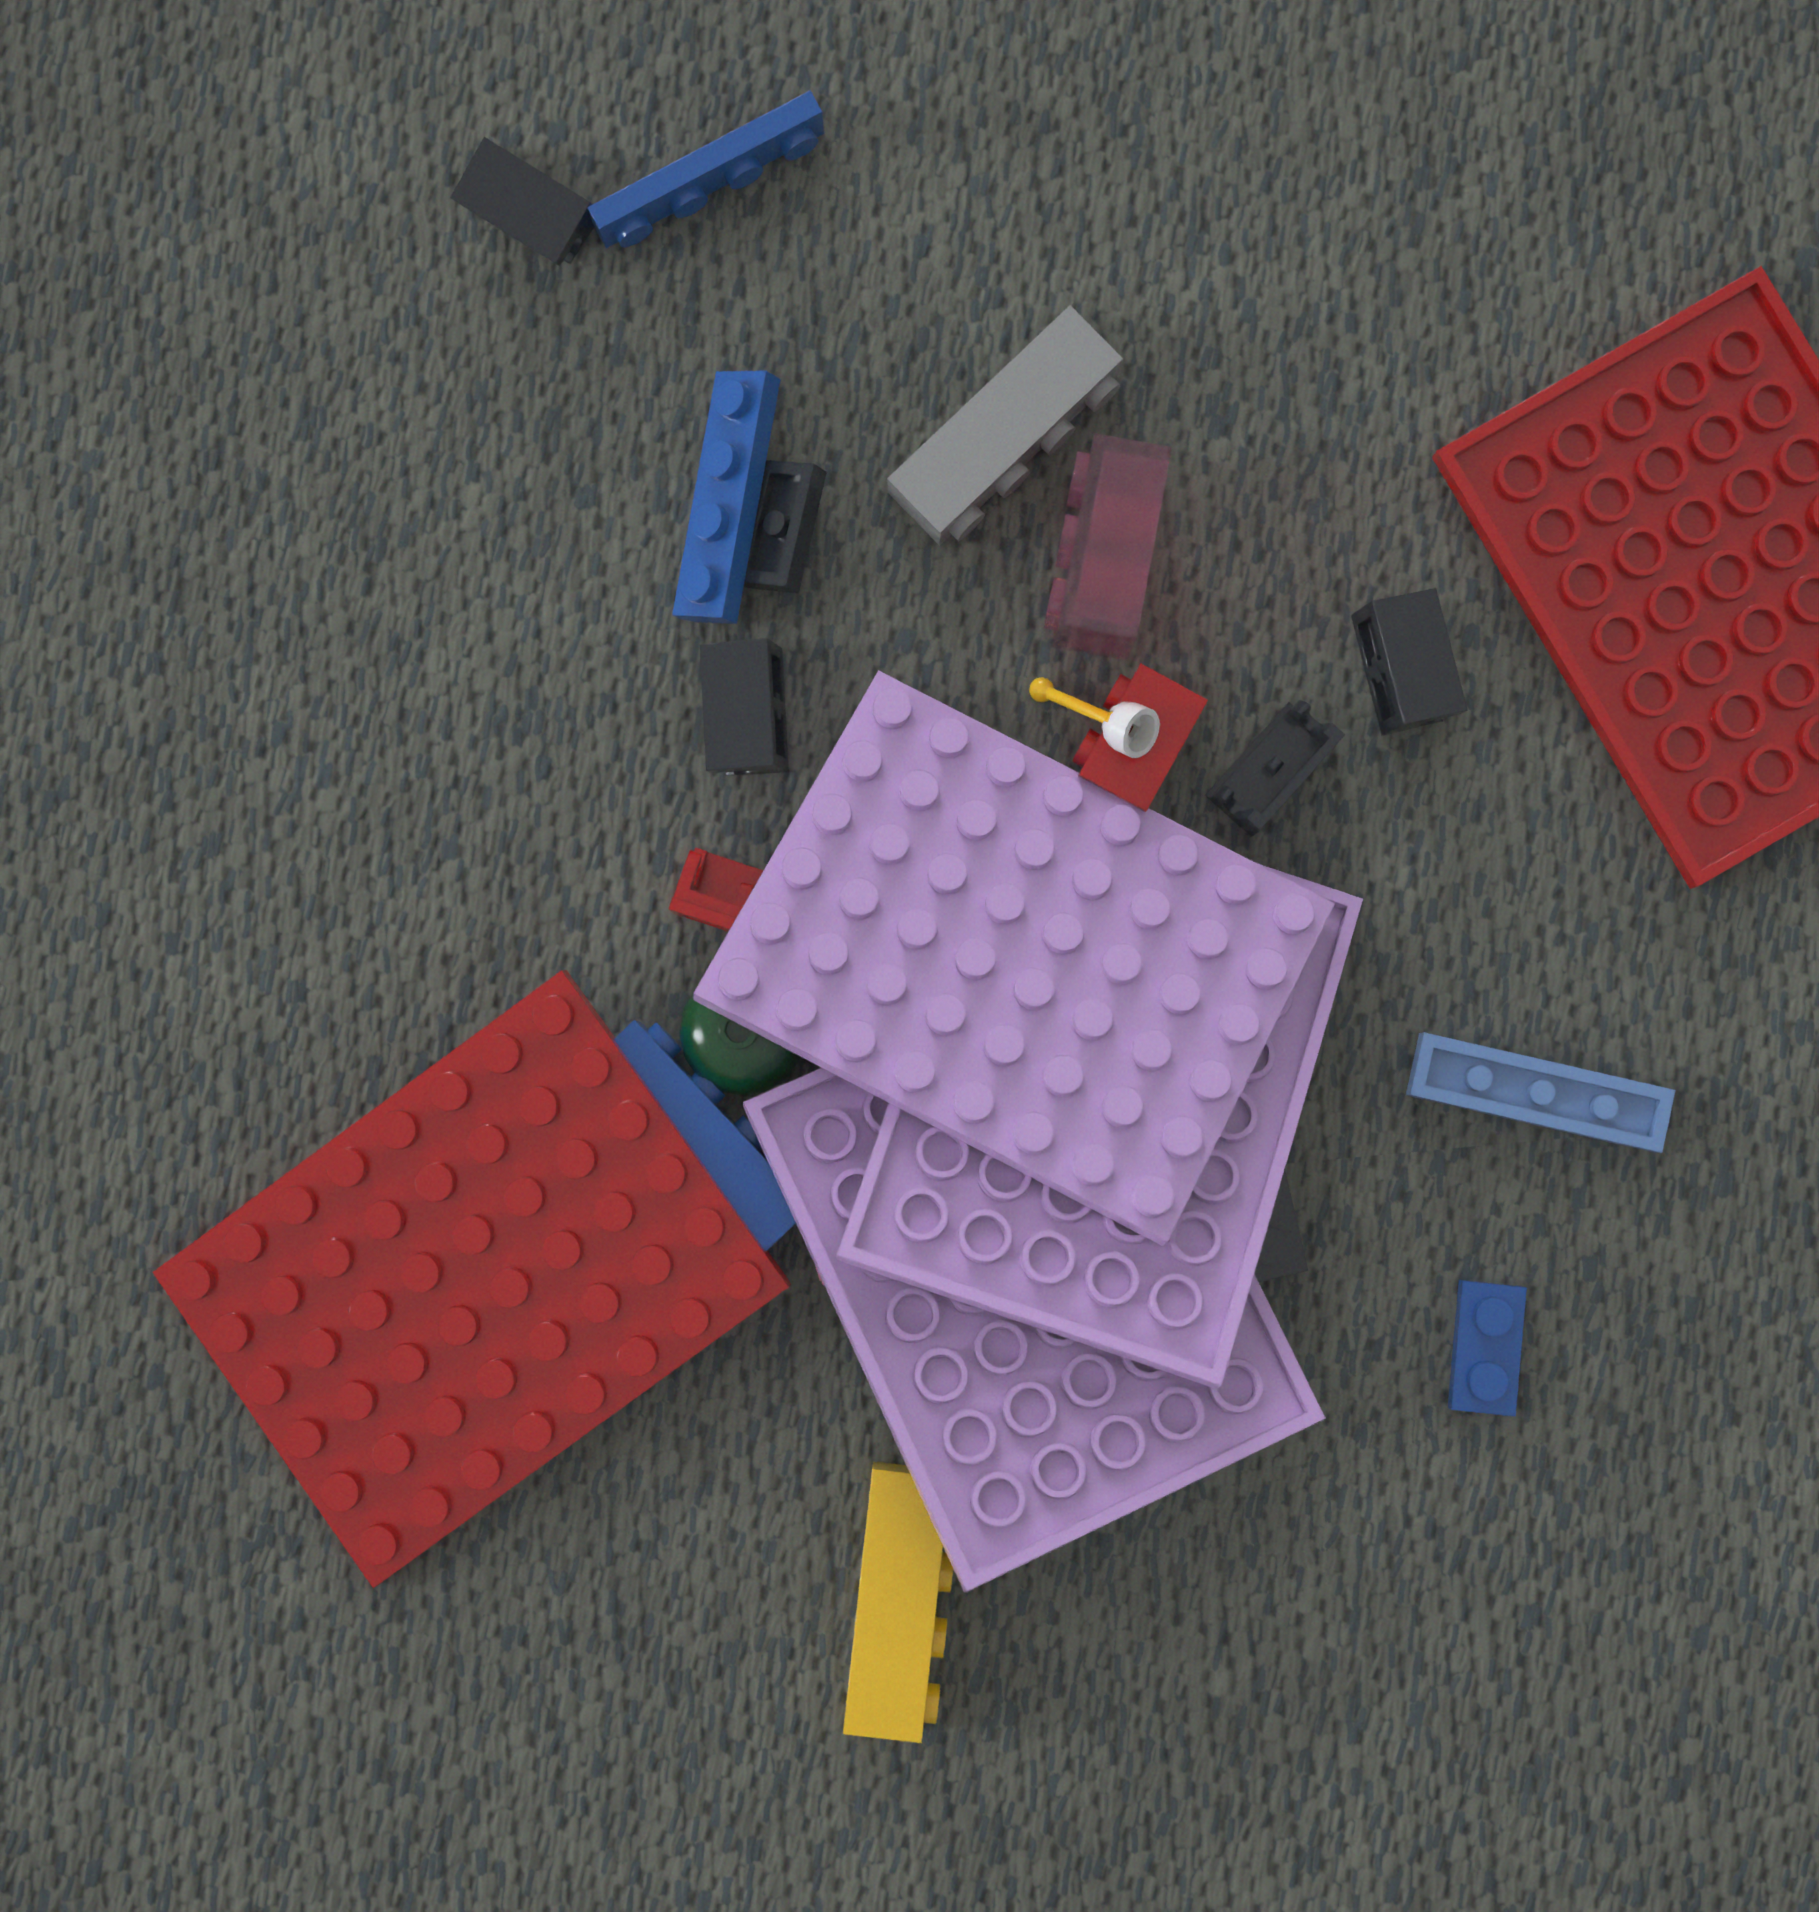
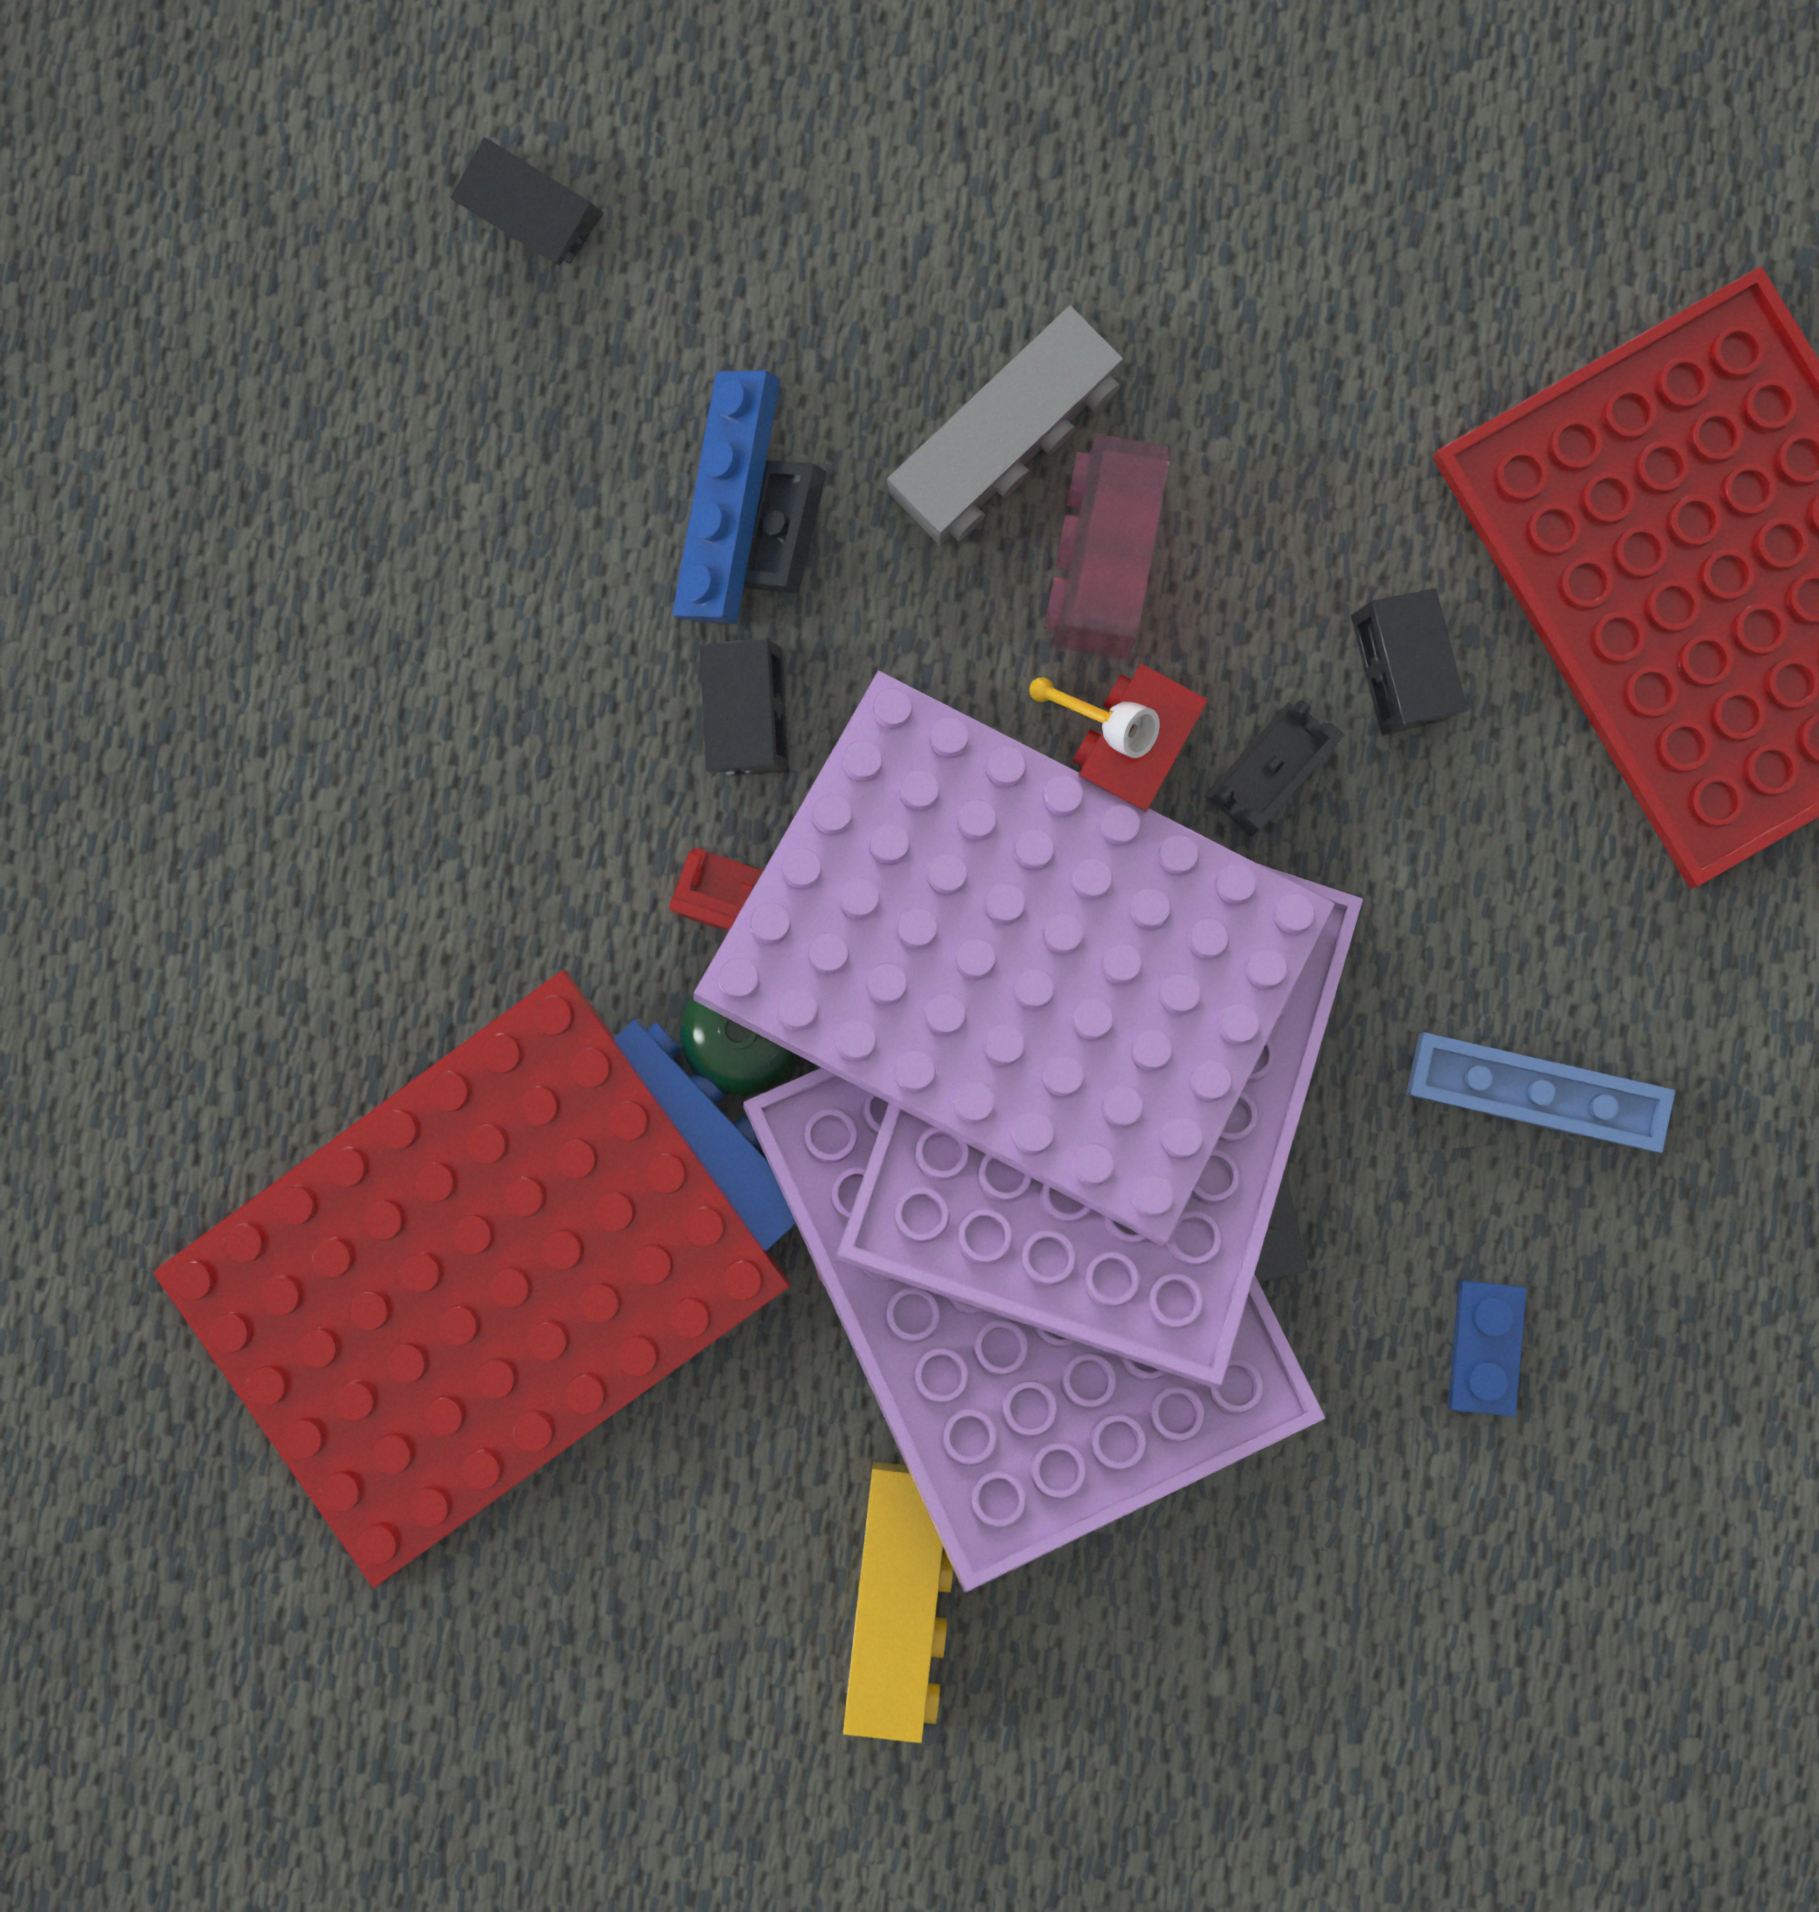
(727, 160): blue plate -> none

